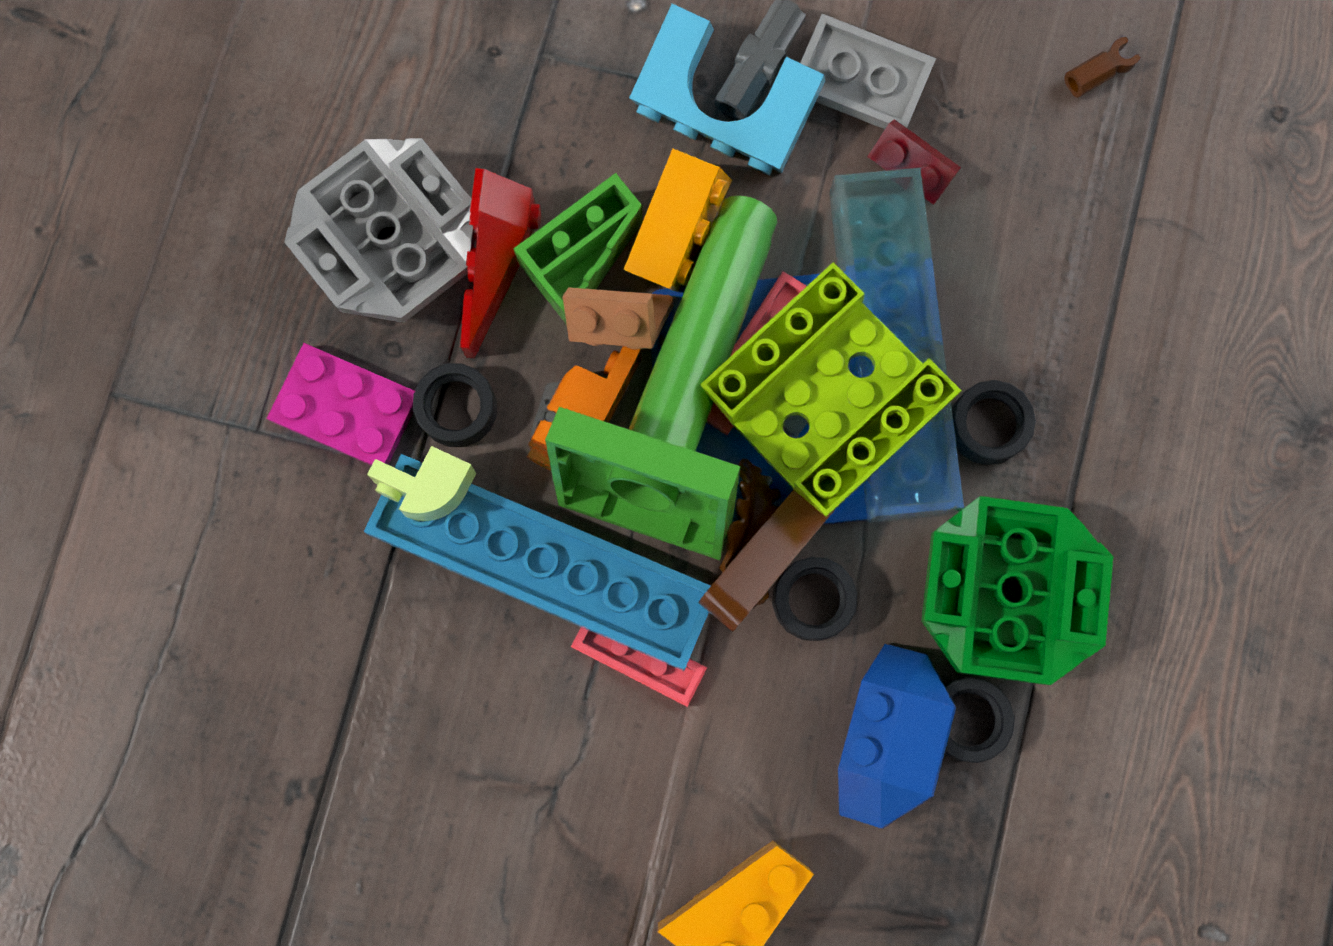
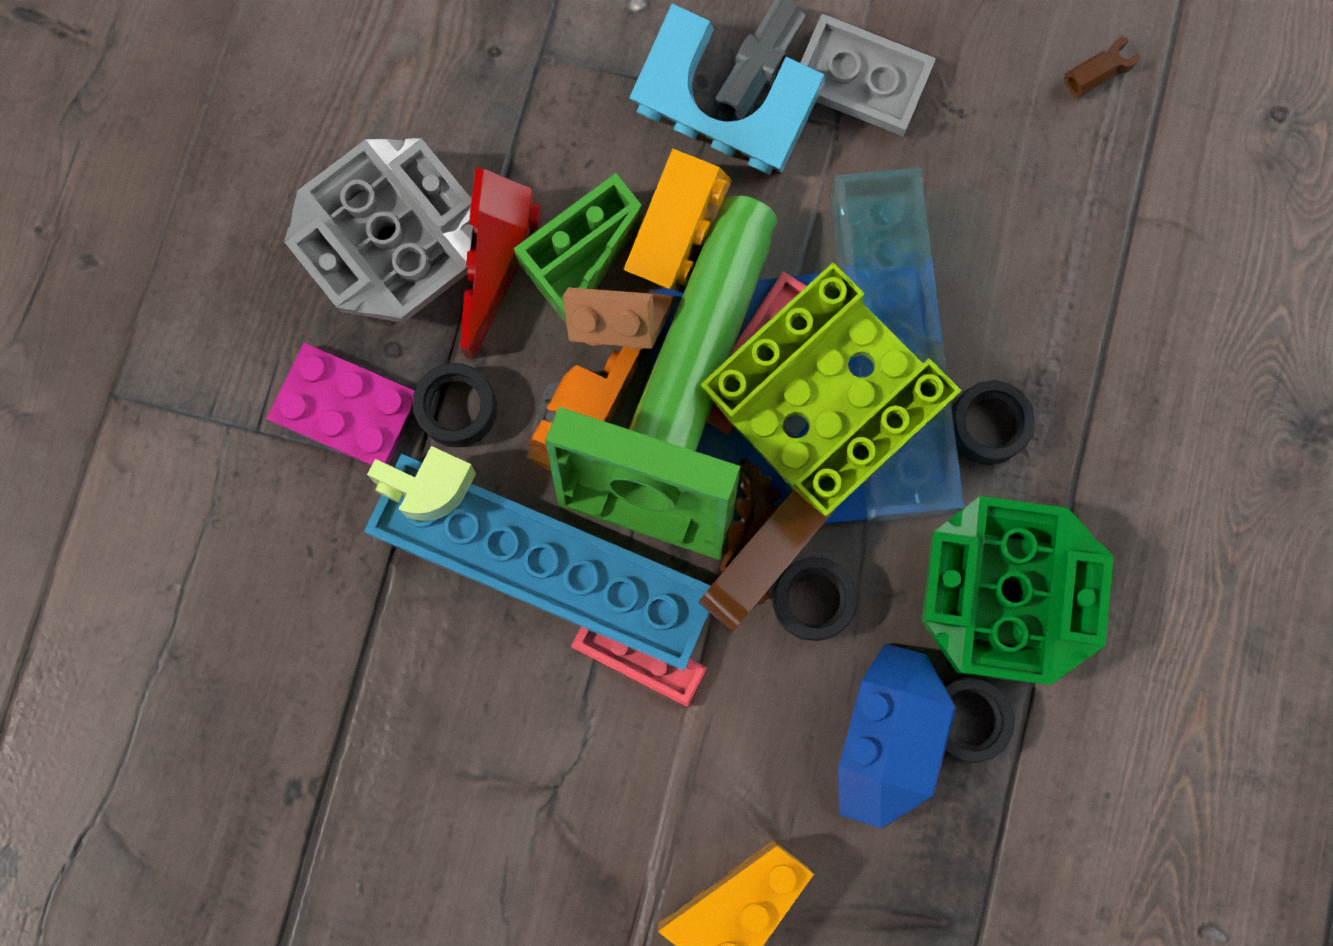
(903, 149): dark red plate -> none

